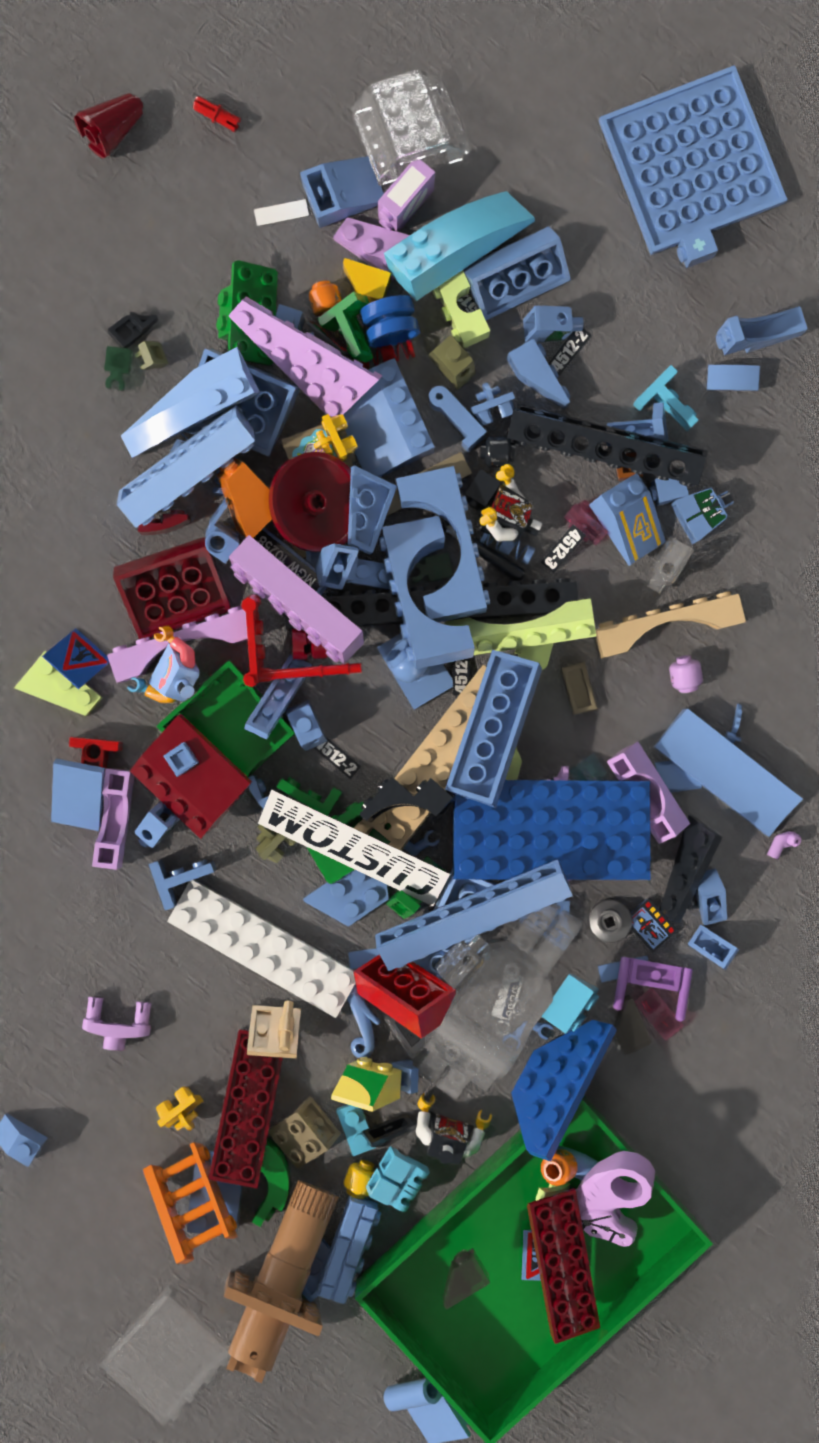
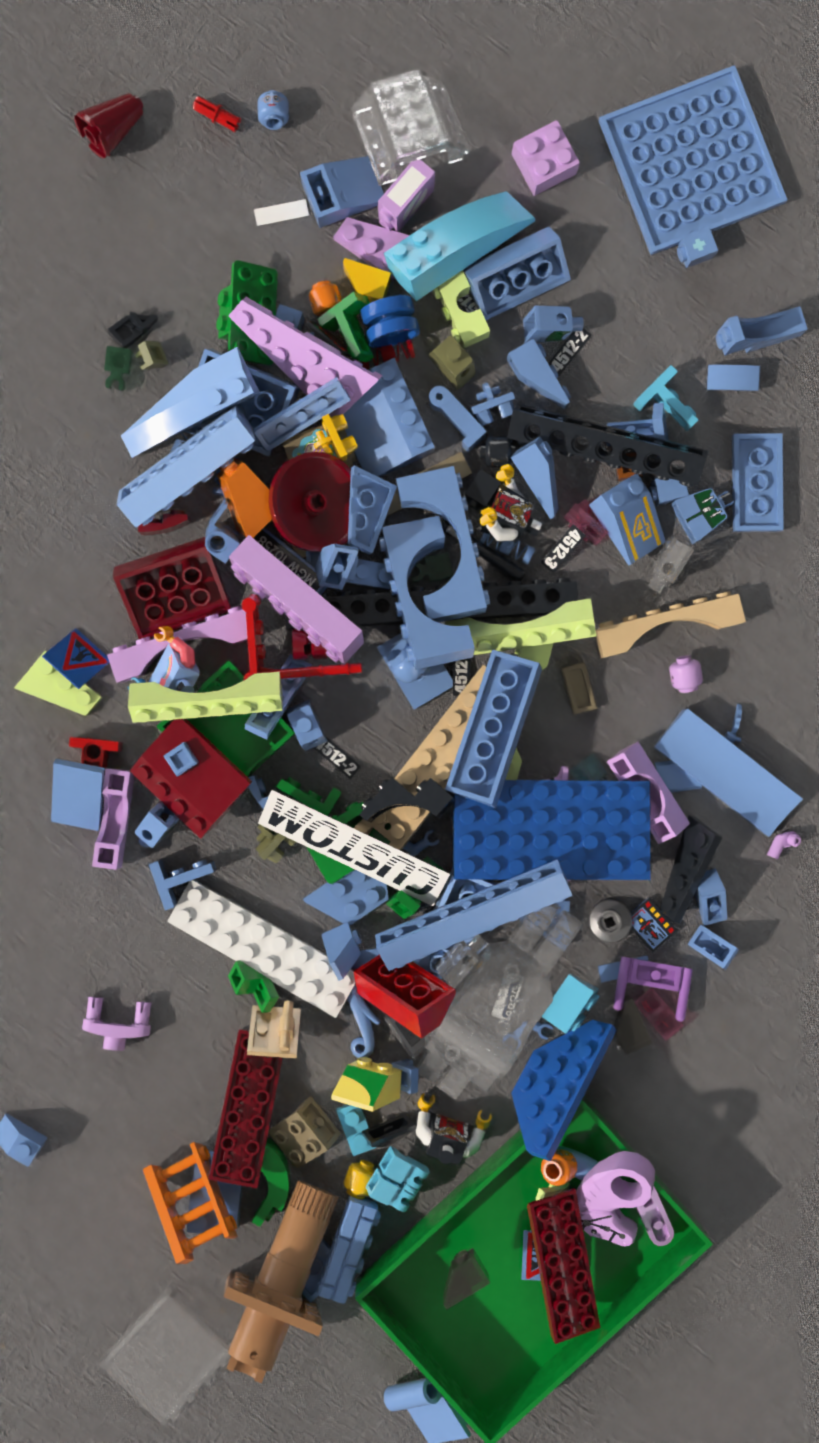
(171, 1115): yellow hips -> none
(249, 981): none -> green slope
(254, 695): none -> yellowish green arch
(273, 109): none -> medium blue head
(301, 414): none -> medium blue plate
(342, 949): none -> medium blue slope
(537, 469): none -> medium blue slope
(545, 158): none -> lavender brick
(656, 1220): none -> lavender plate
(757, 482): none -> medium blue plate

